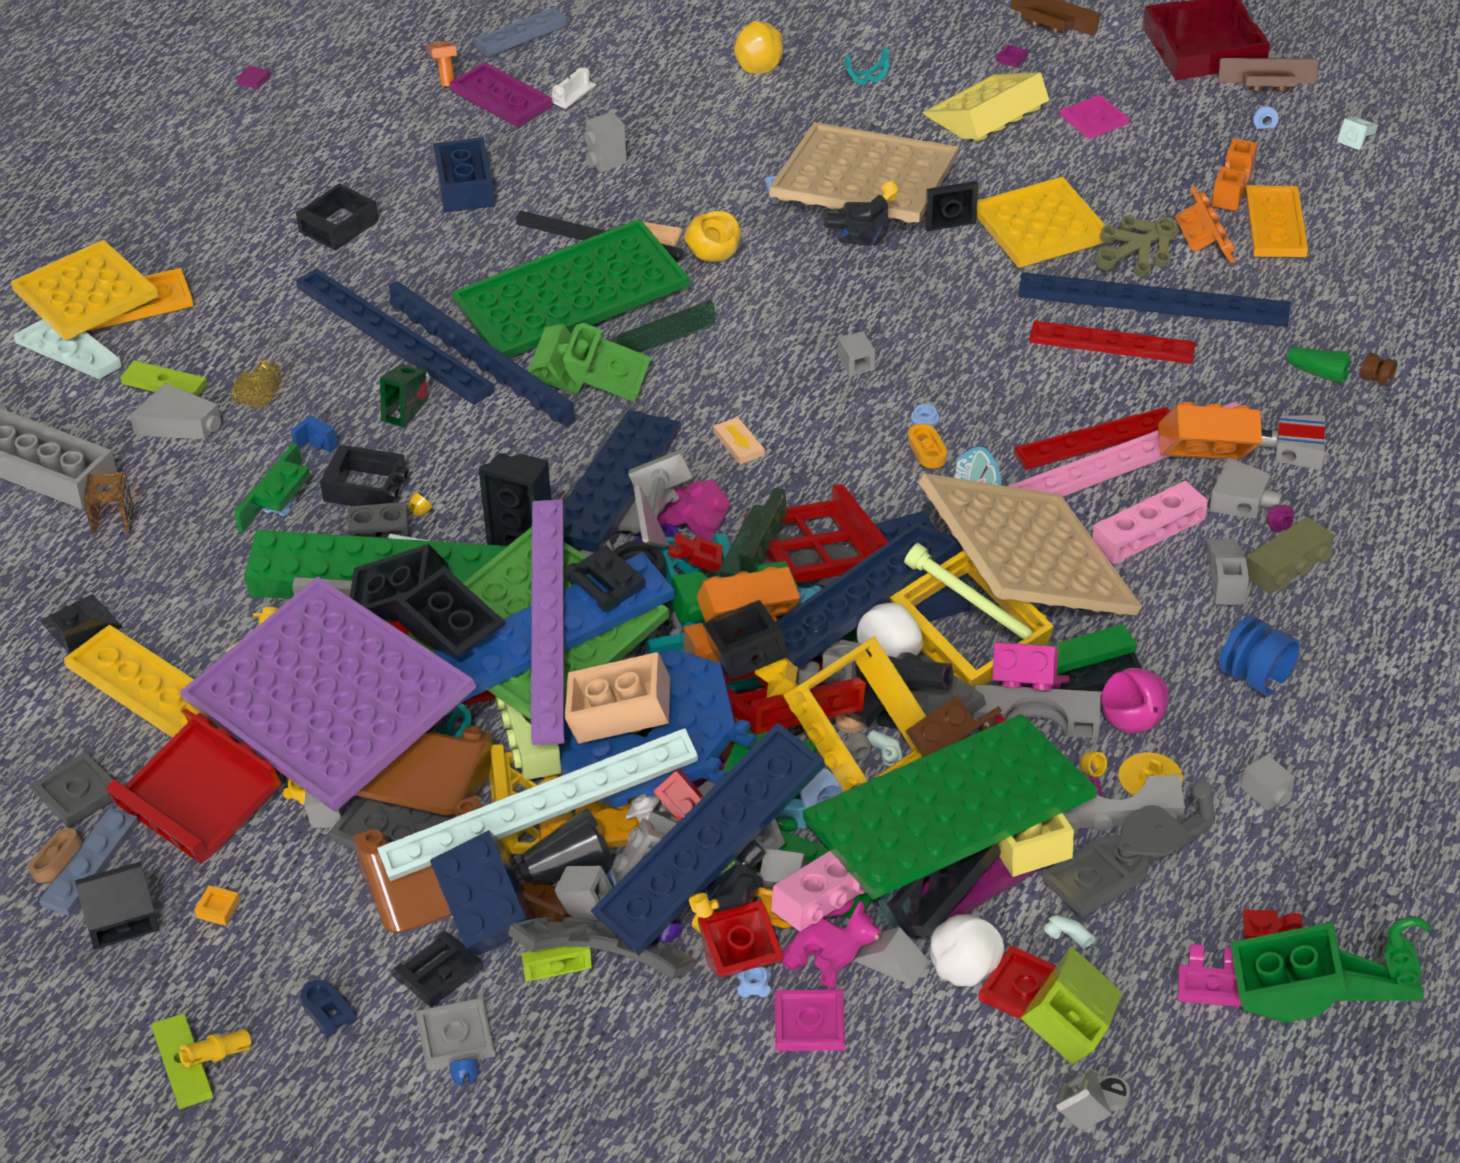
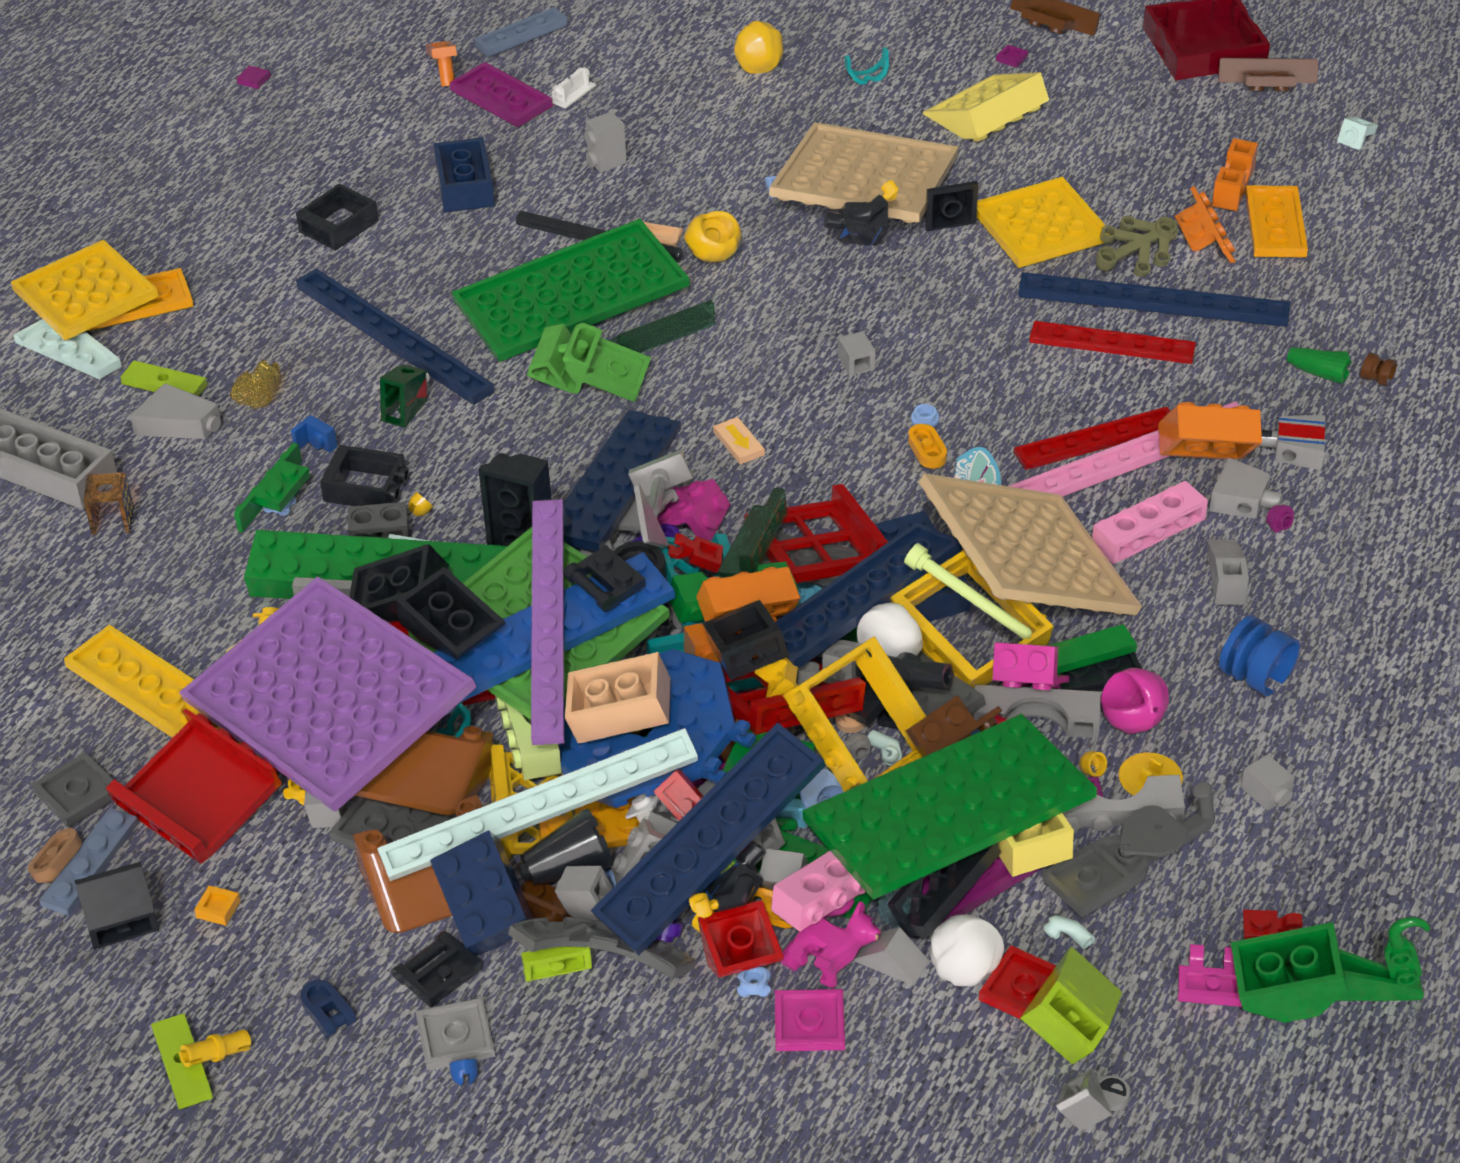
(79, 622): black slope -> none
(483, 354): dark blue plate -> none
(1094, 116): dark pink tile -> none
(1263, 112): light blue plate -> none
(1289, 555): olive brick -> none

